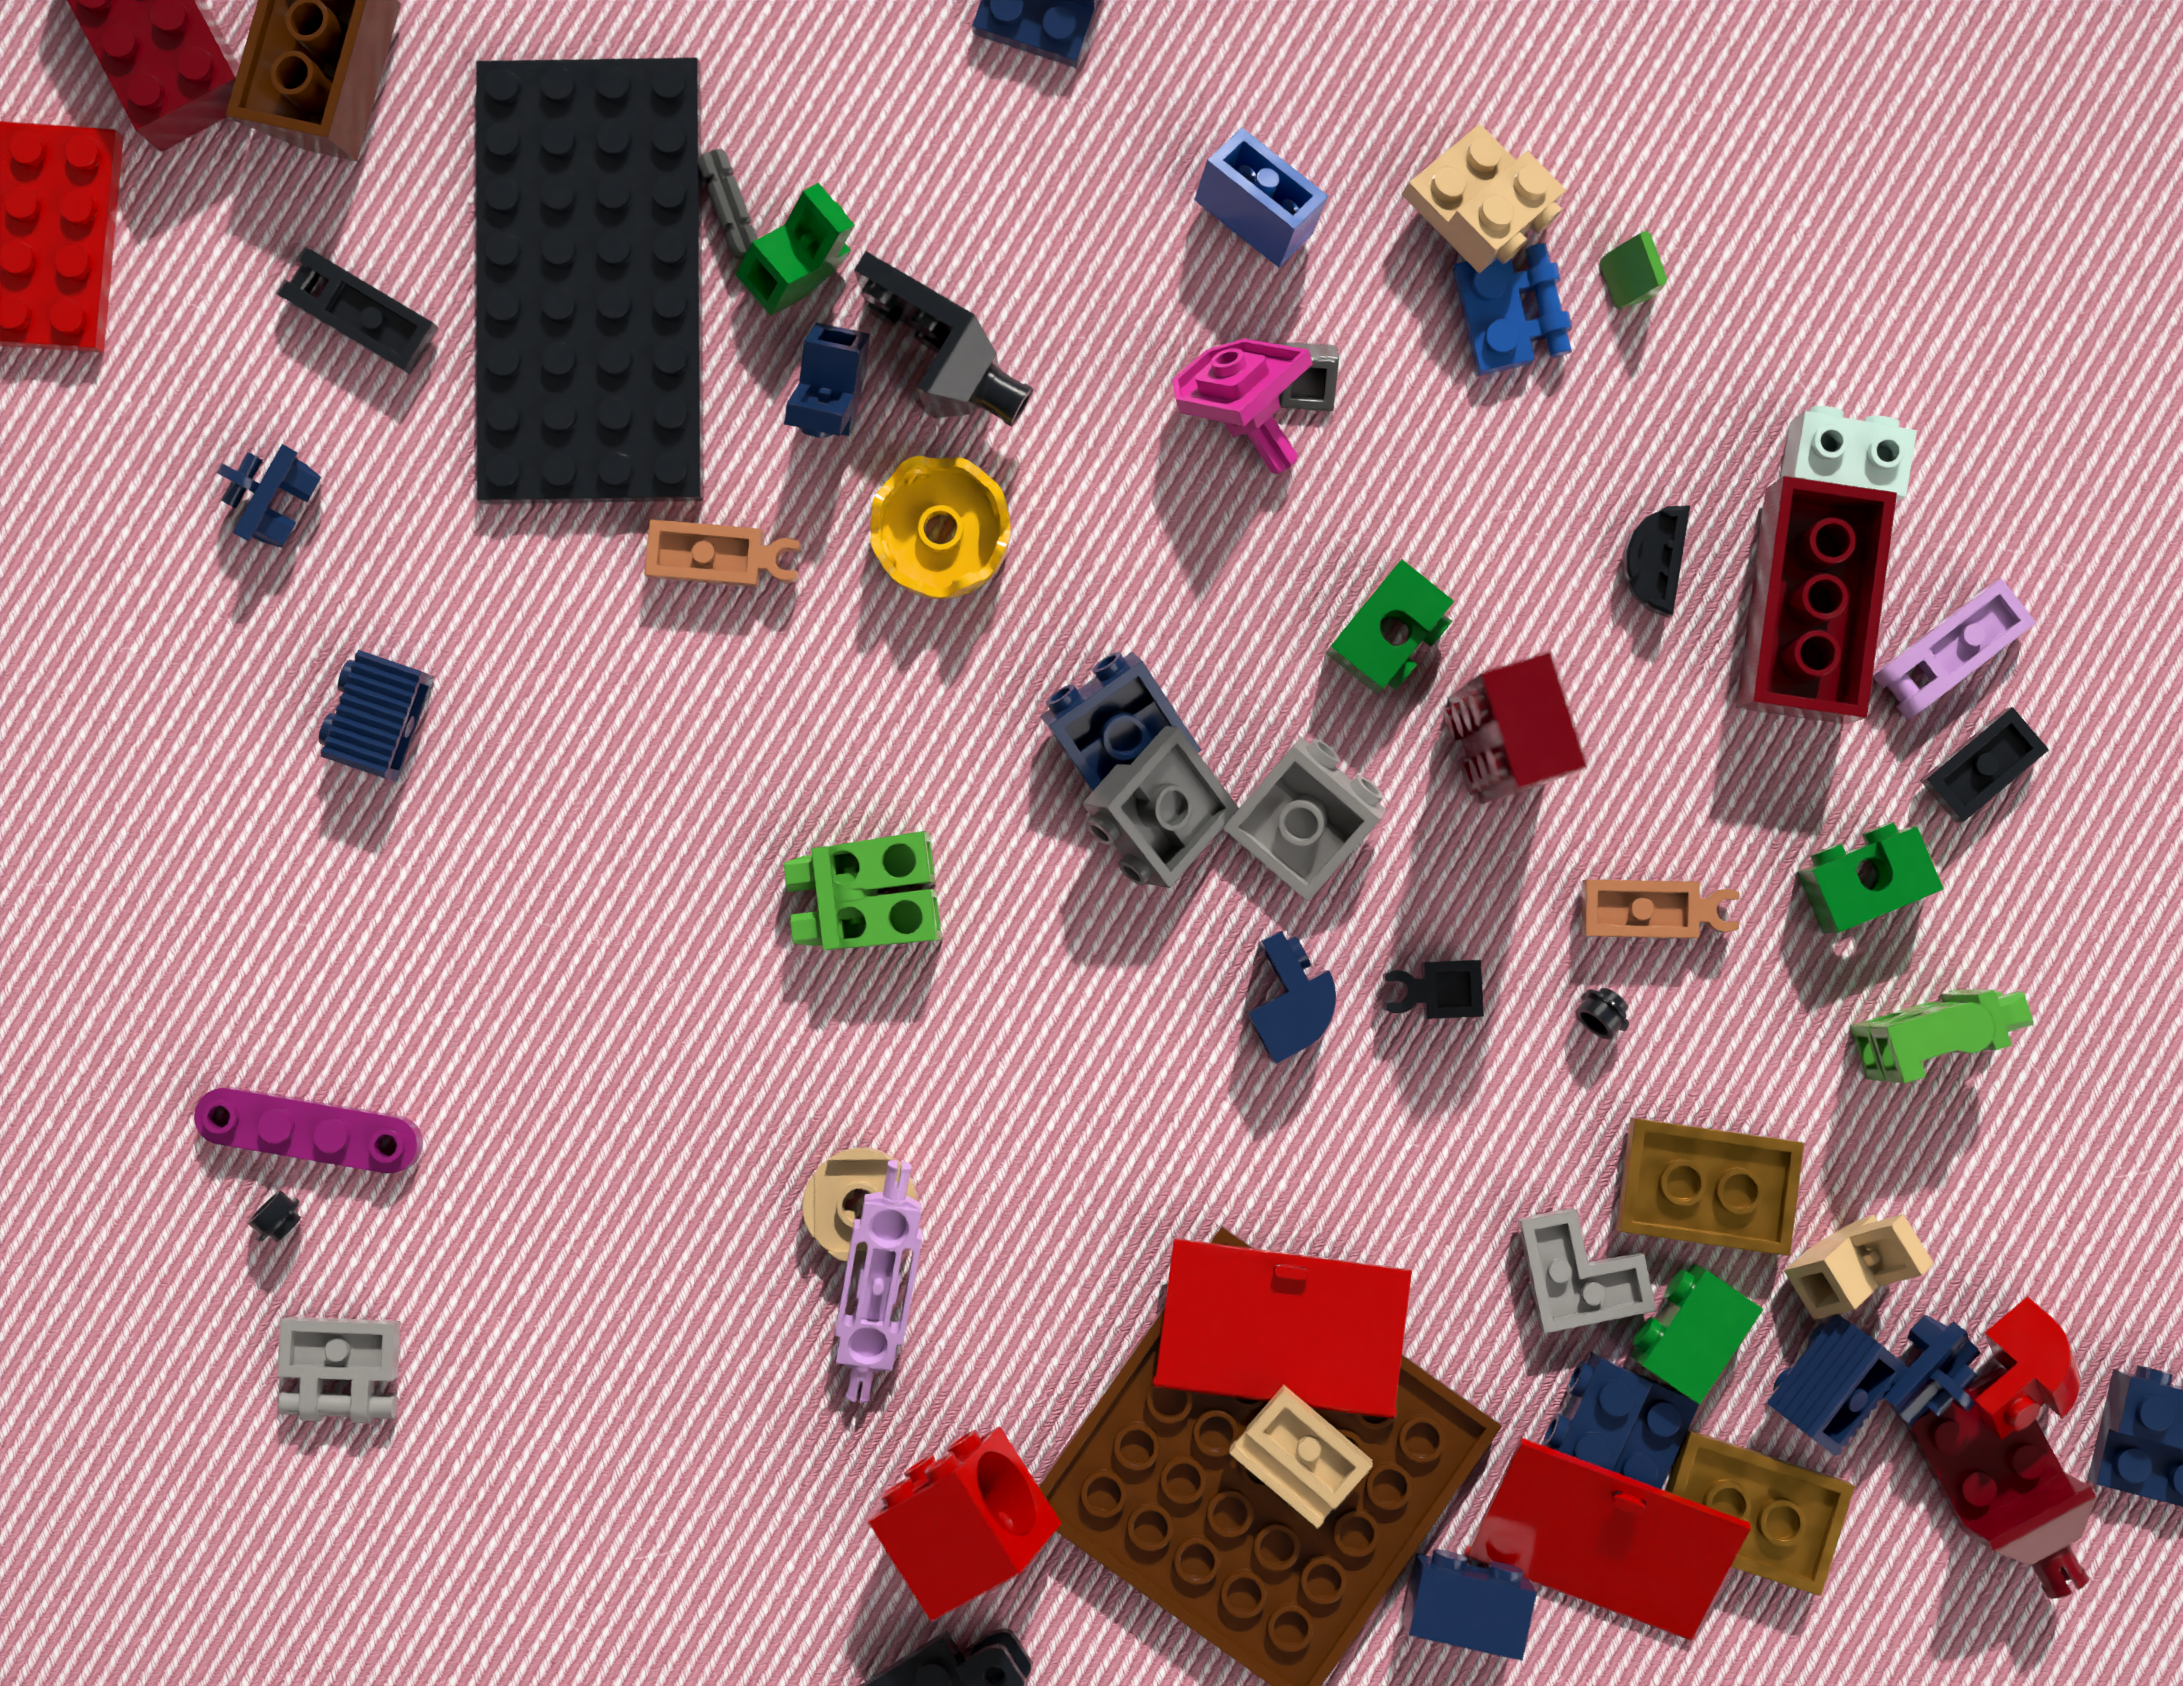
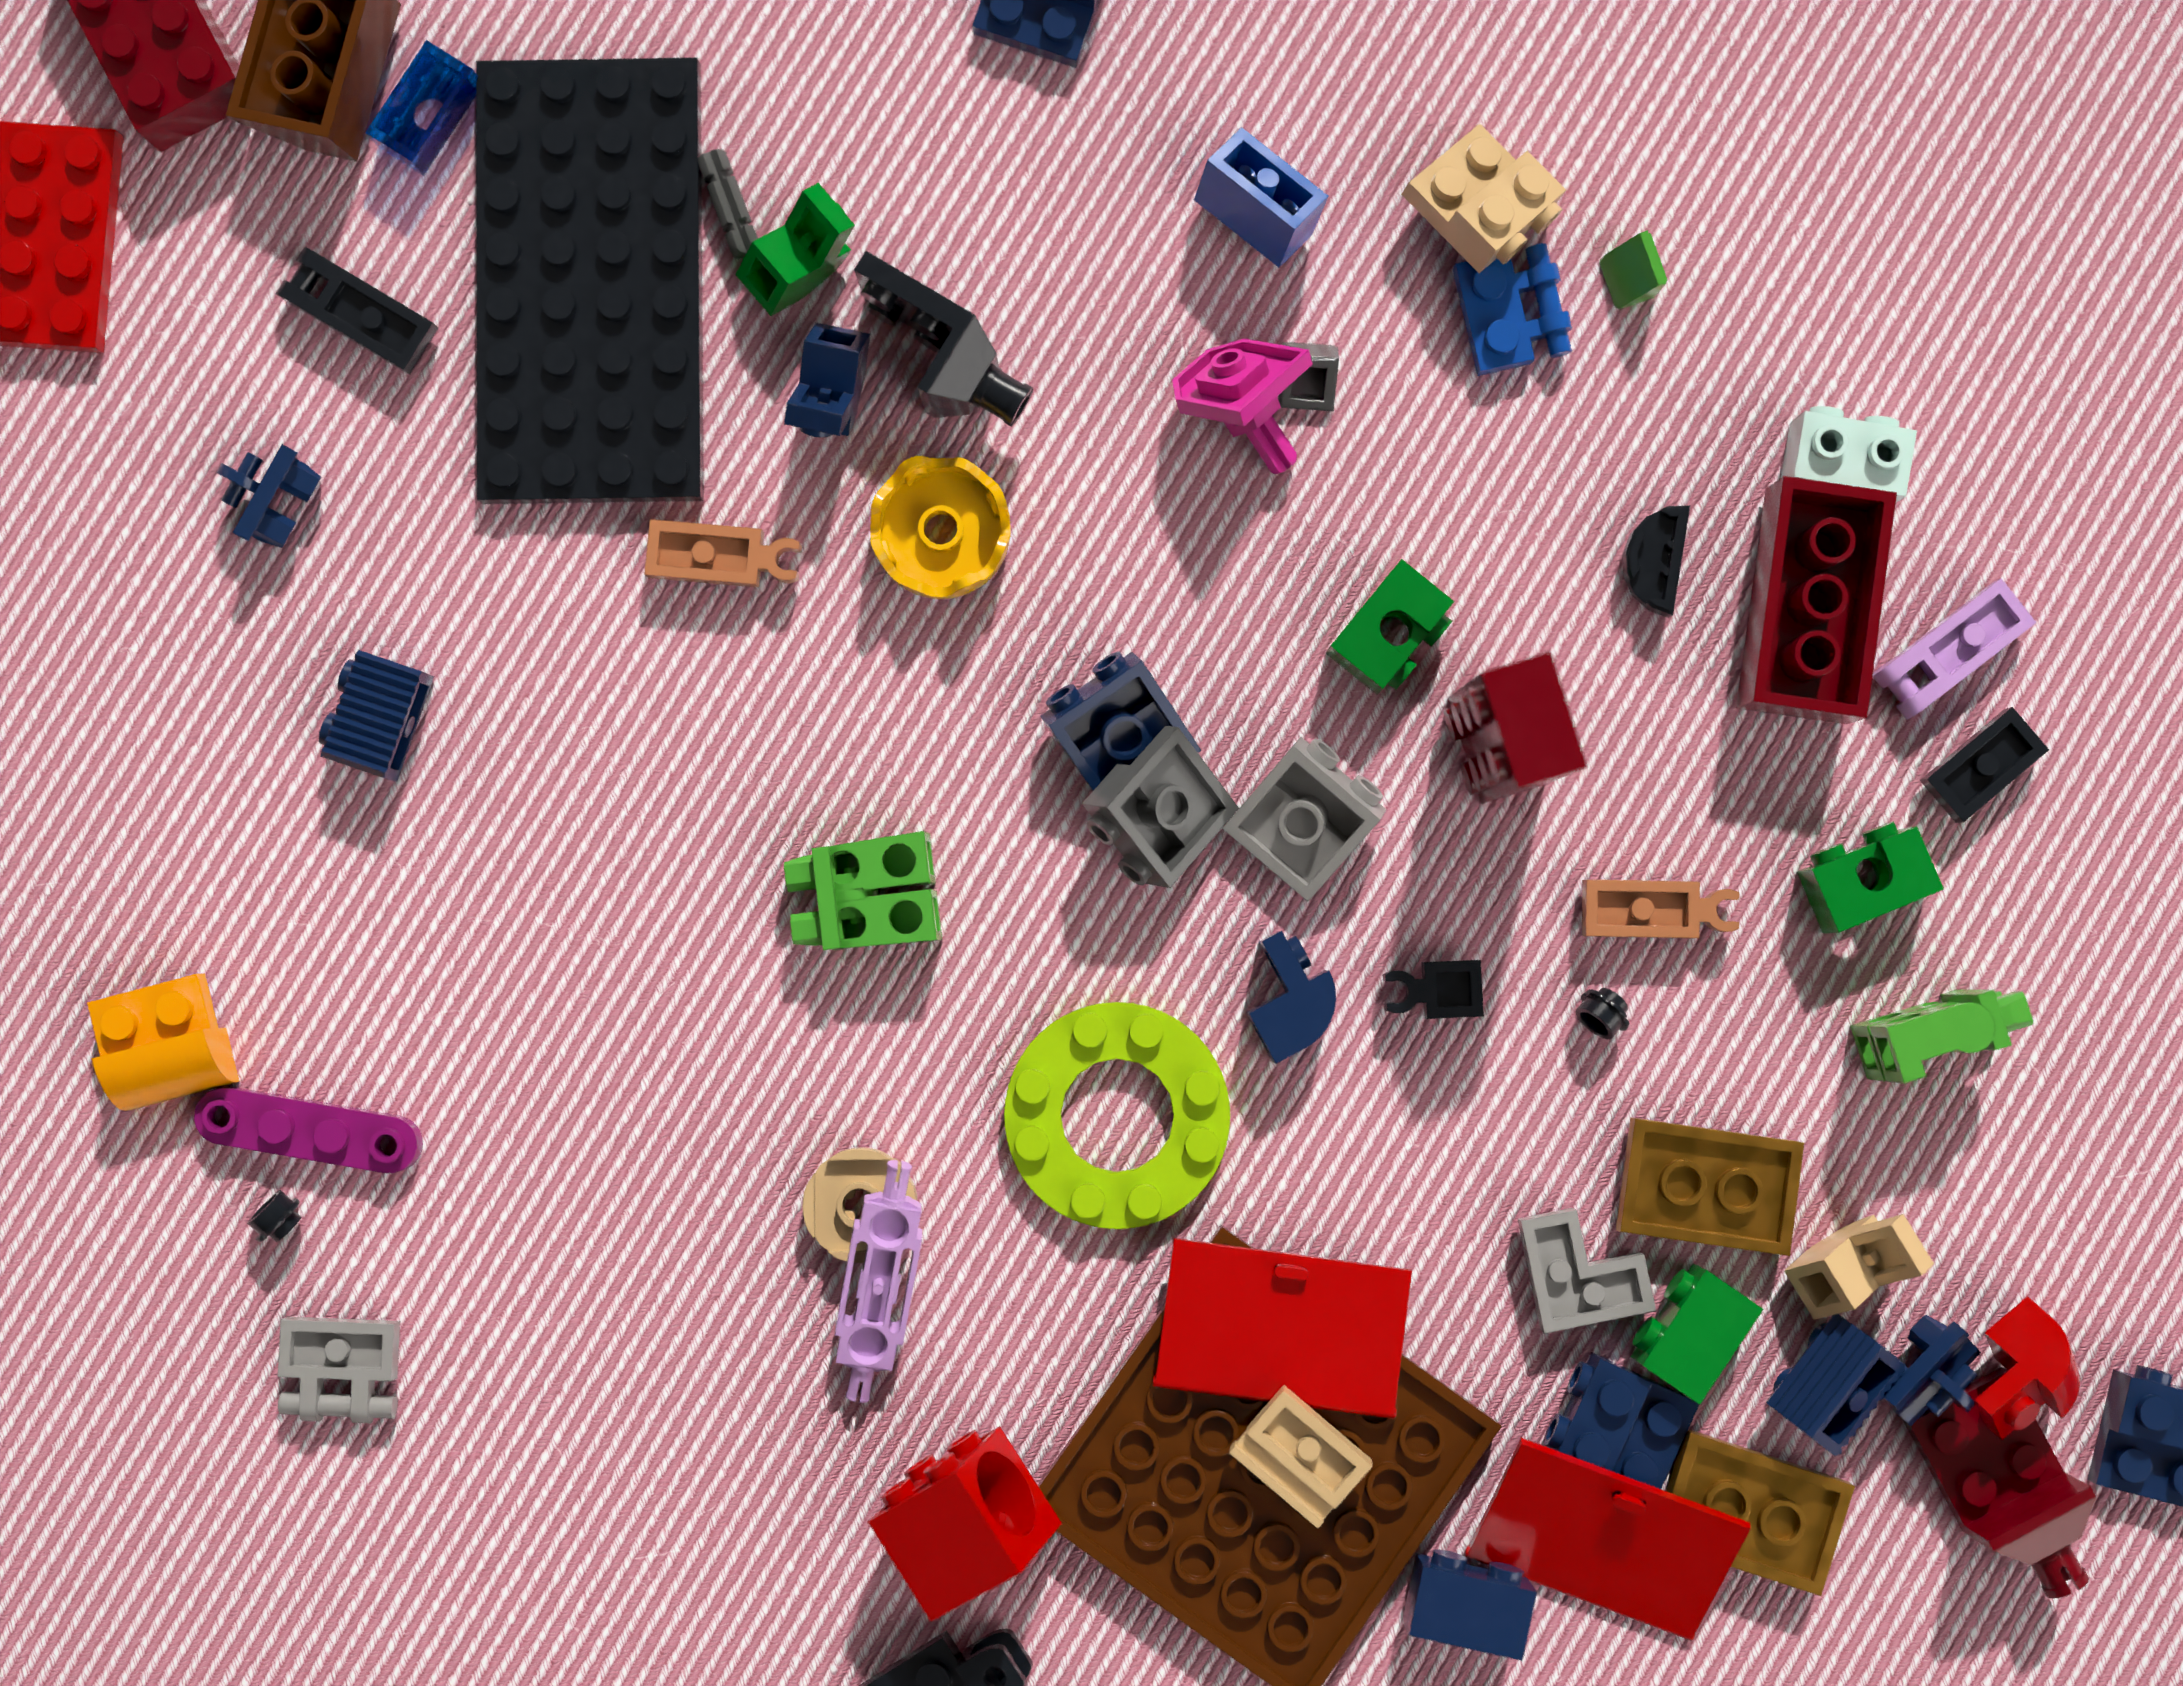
(160, 1043): none -> light orange brick
(429, 77): none -> clear blue piece
(1132, 1195): none -> lime plate

